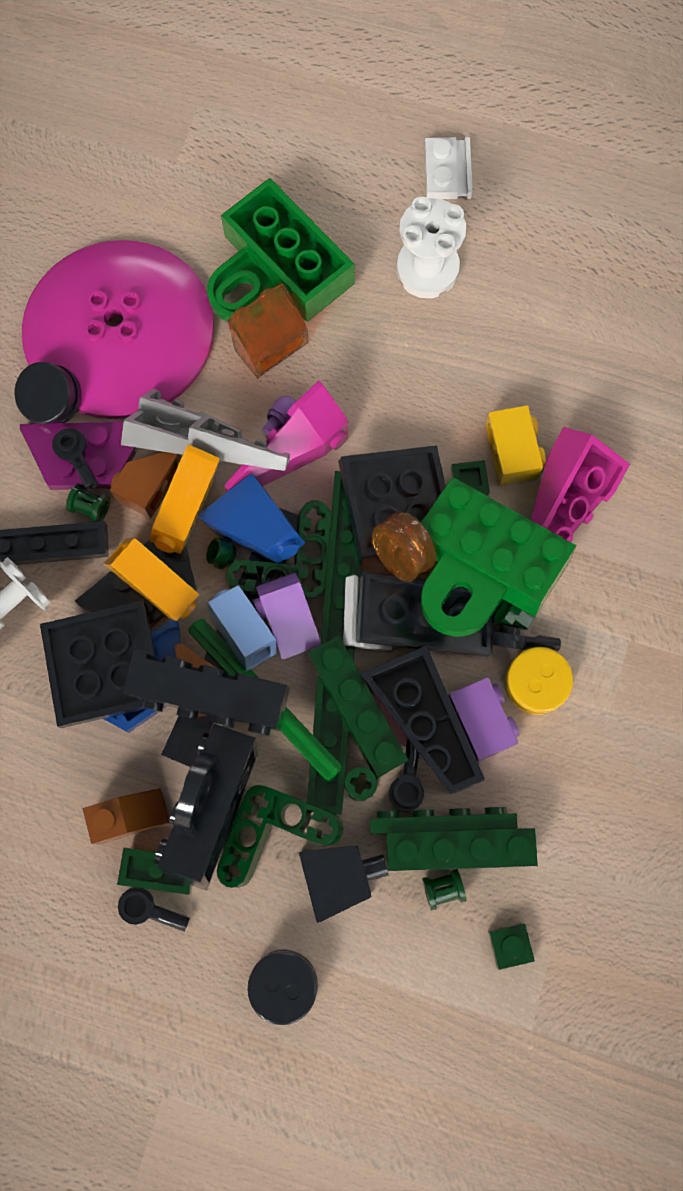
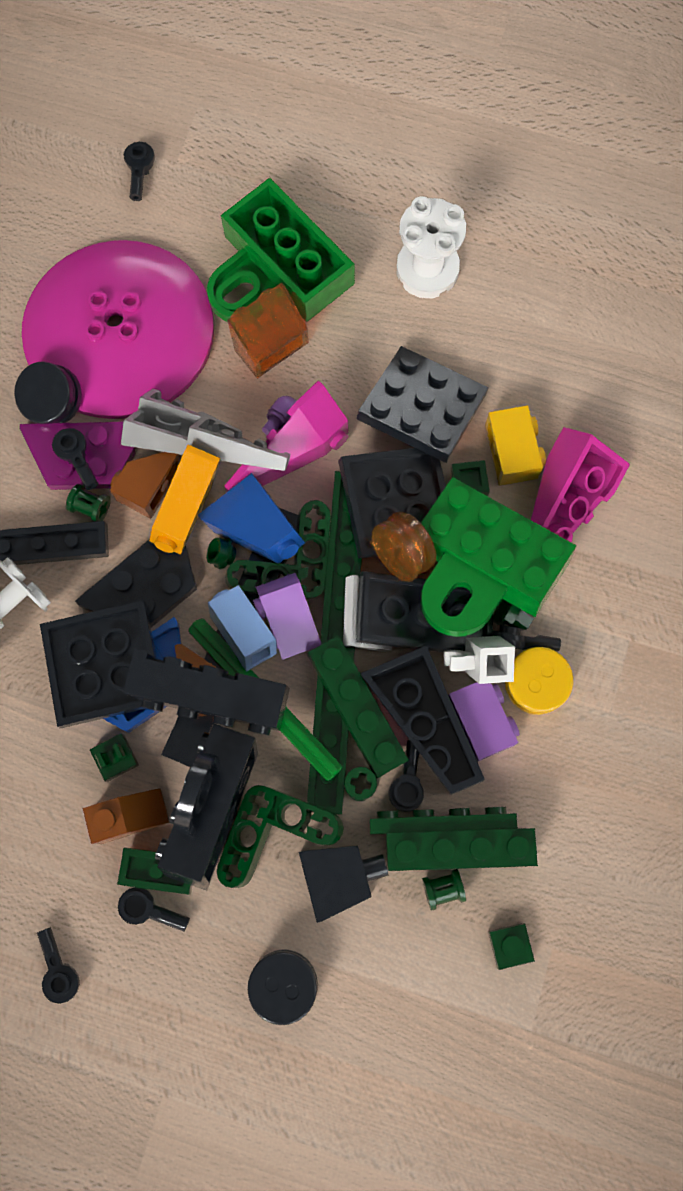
(60, 980): none -> black plate
(114, 757): none -> dark green tile
(140, 159): none -> black plate
(152, 579): light orange slope -> none
(422, 404): none -> plate
(448, 168): white plate -> none
(484, 659): none -> white brick

